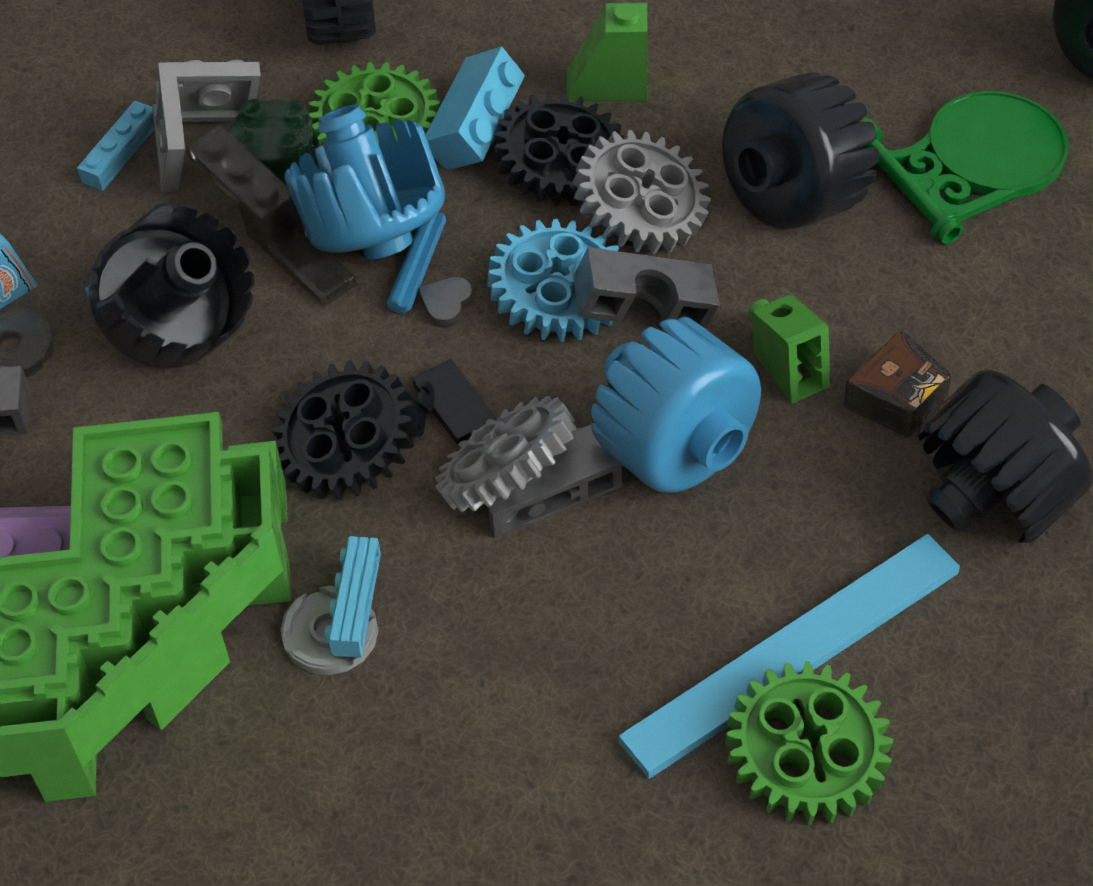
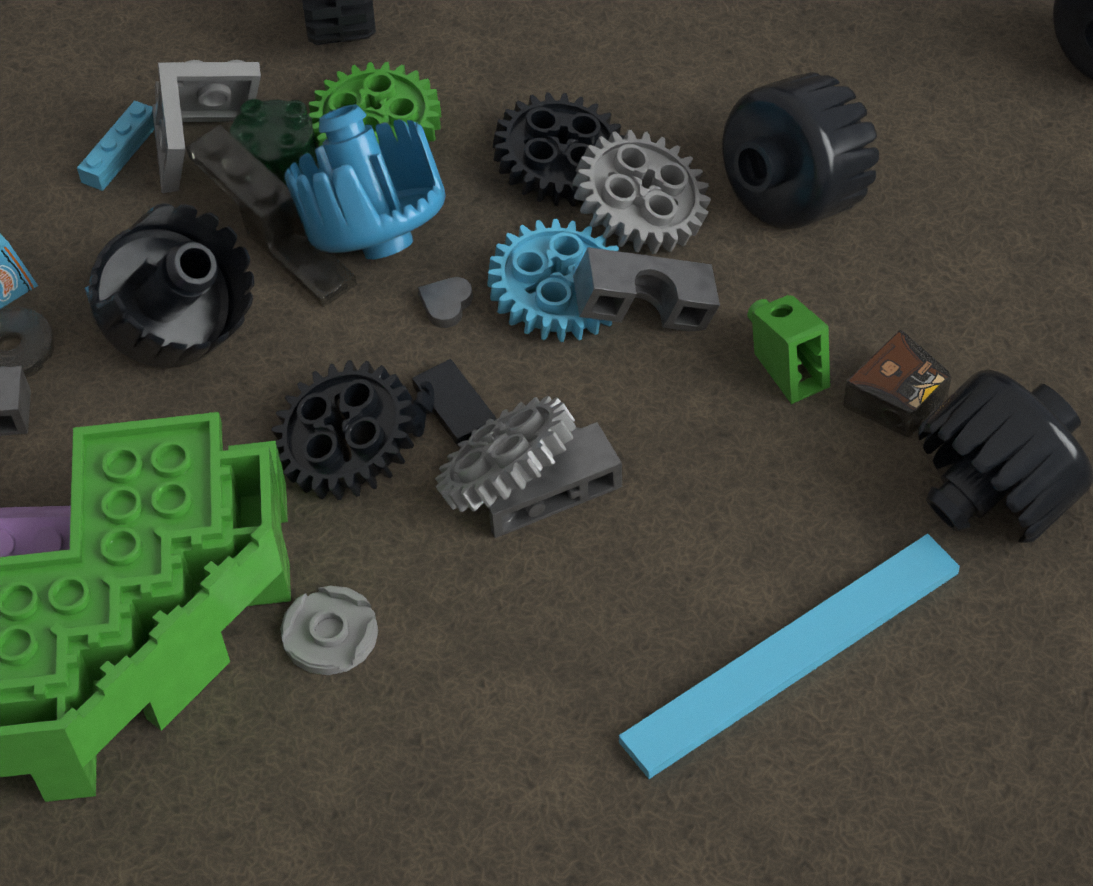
(354, 597): medium azure piece -> none
(415, 264): dark azure axle -> none
(473, 107): medium azure brick -> none
(612, 57): bright green slope -> none
(676, 406): dark azure piece -> none
(765, 749): bright green gear -> none
(982, 145): green piece -> none

